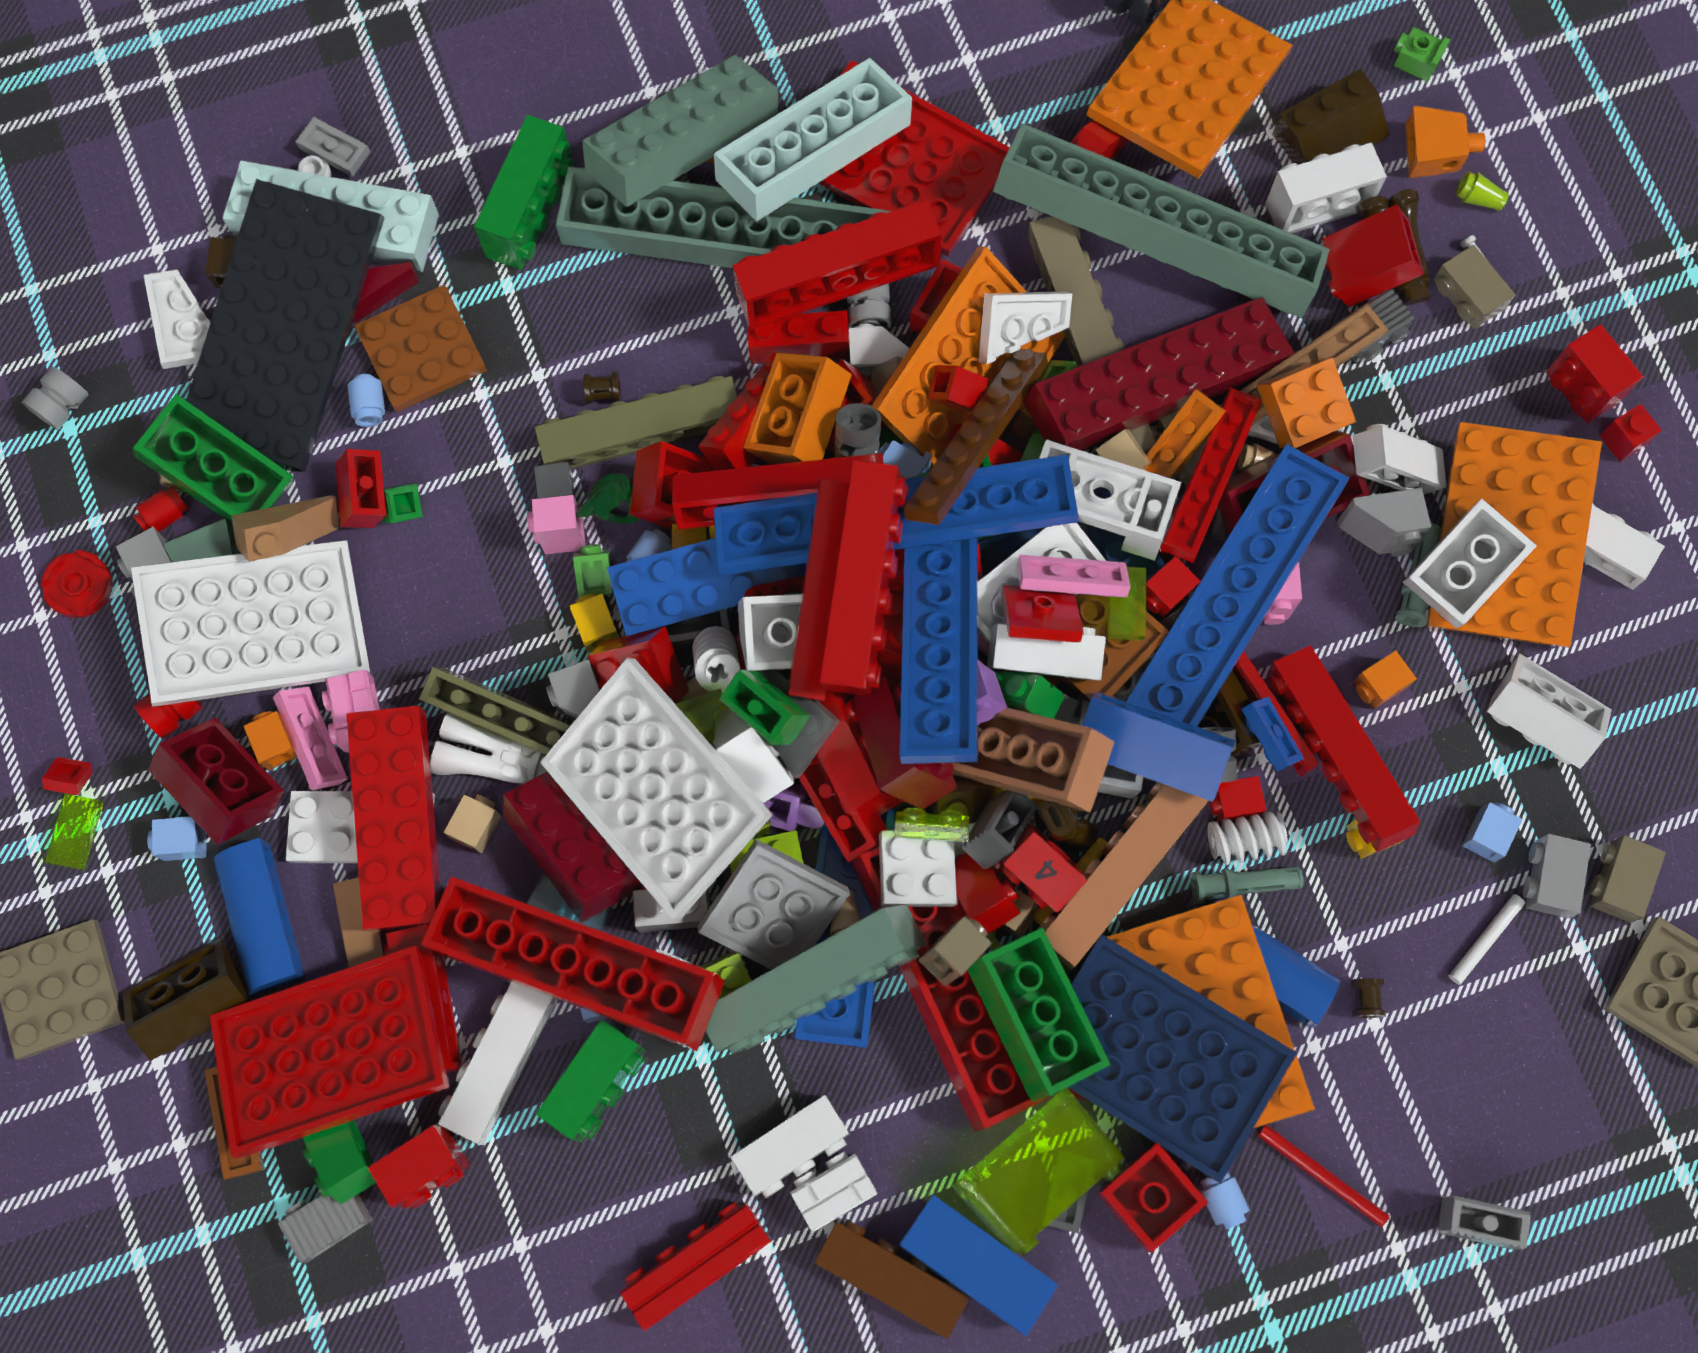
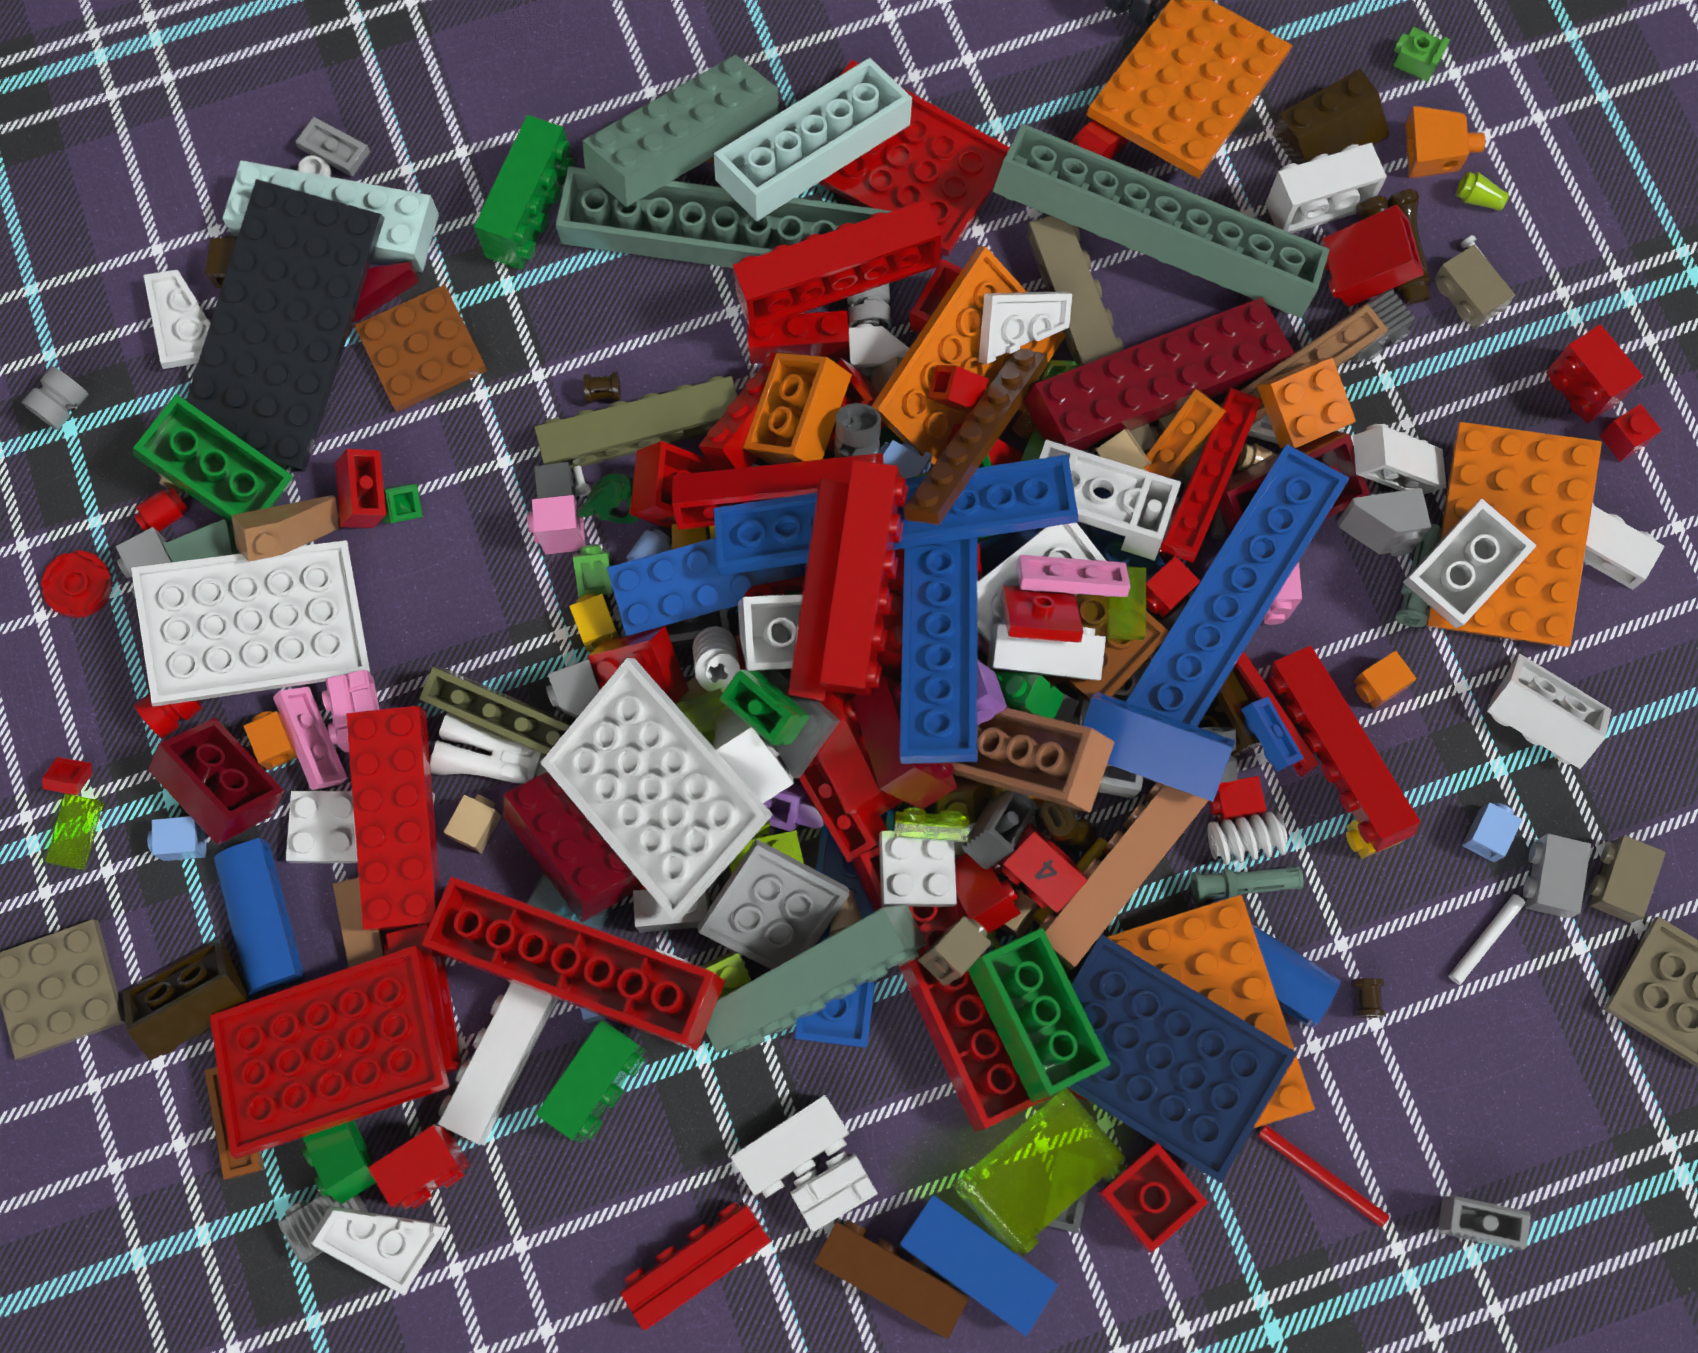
(366, 400): light blue brick -> none
(377, 1244): none -> white wing
(582, 489): none -> white piece
(1225, 1201): light blue brick -> none

